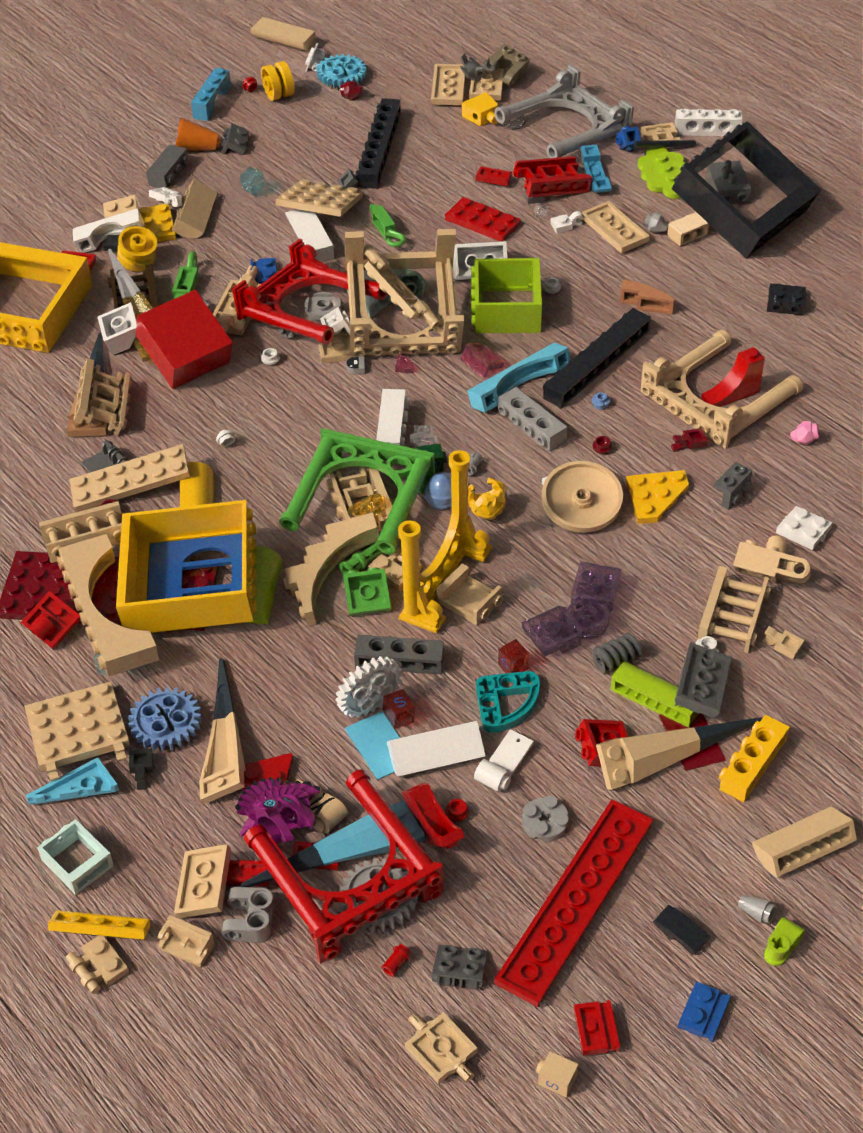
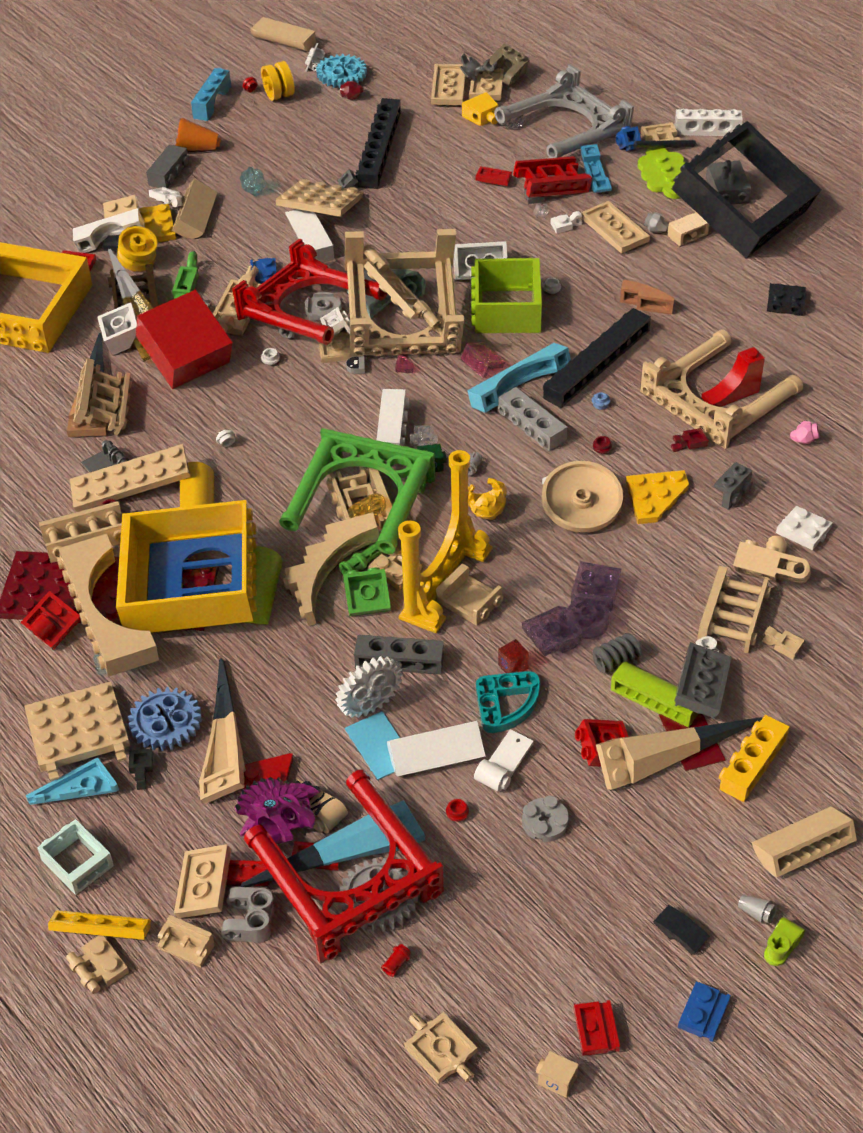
(235, 139): dark grey bracket -> none
(386, 226): bright green piece -> none
(398, 709): clear red brick -> none
(434, 821): red arch -> none
(439, 491): medium blue hair -> none
(459, 964): dark grey hinge -> none
(482, 219): red plate -> none
(573, 903): red plate -> none

